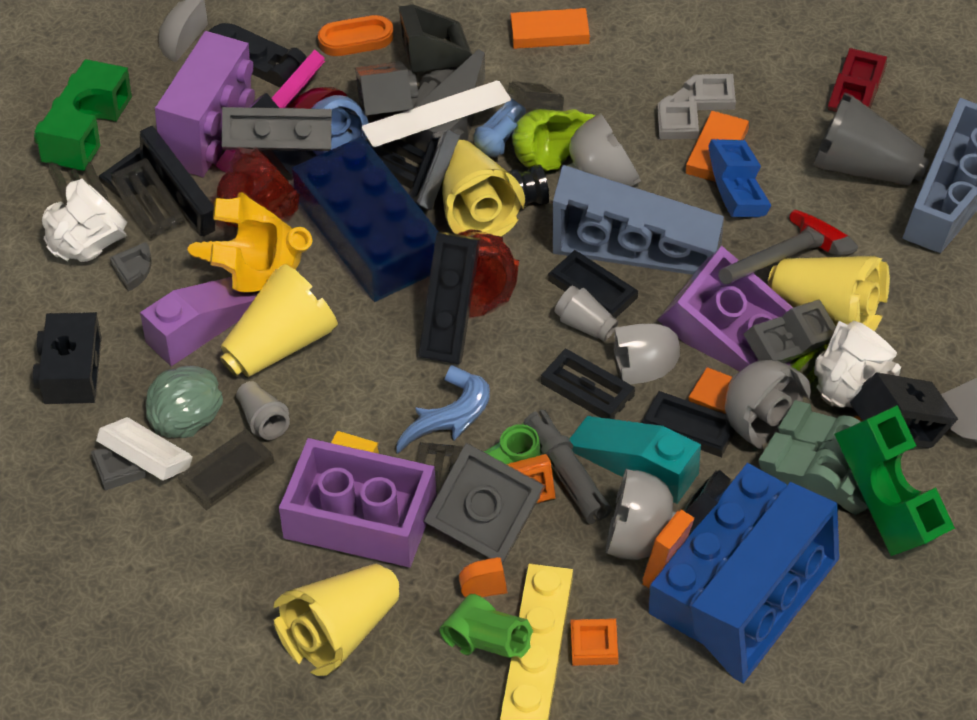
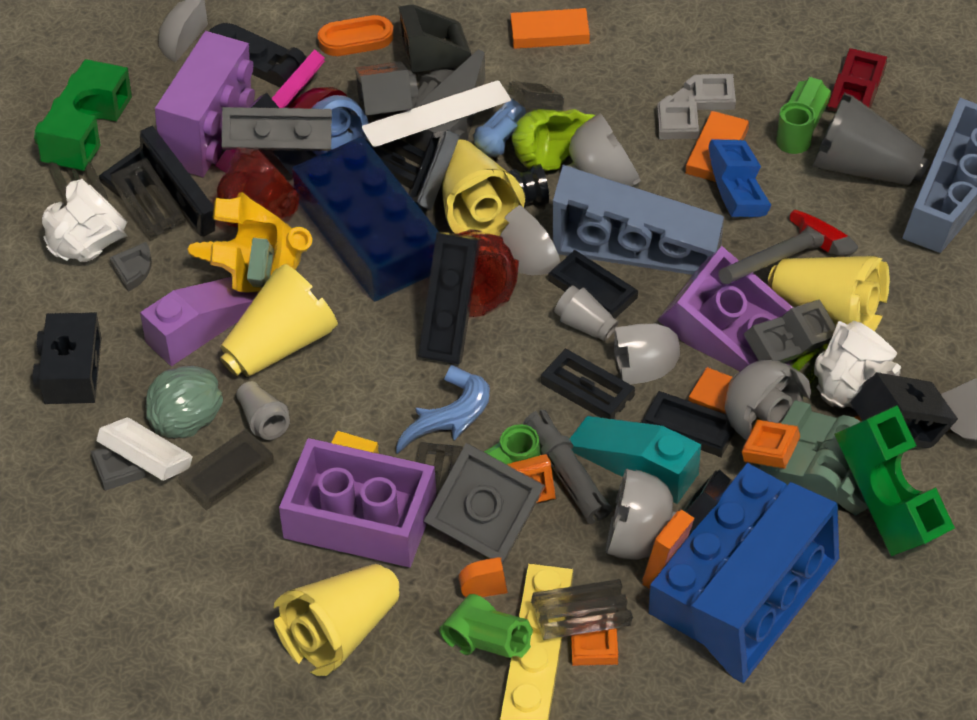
(260, 262): none -> sand green tile
(529, 243): none -> light grey brick
(579, 602): none -> clear smoke tile
(771, 444): none -> orange tile
(801, 116): none -> bright green piece

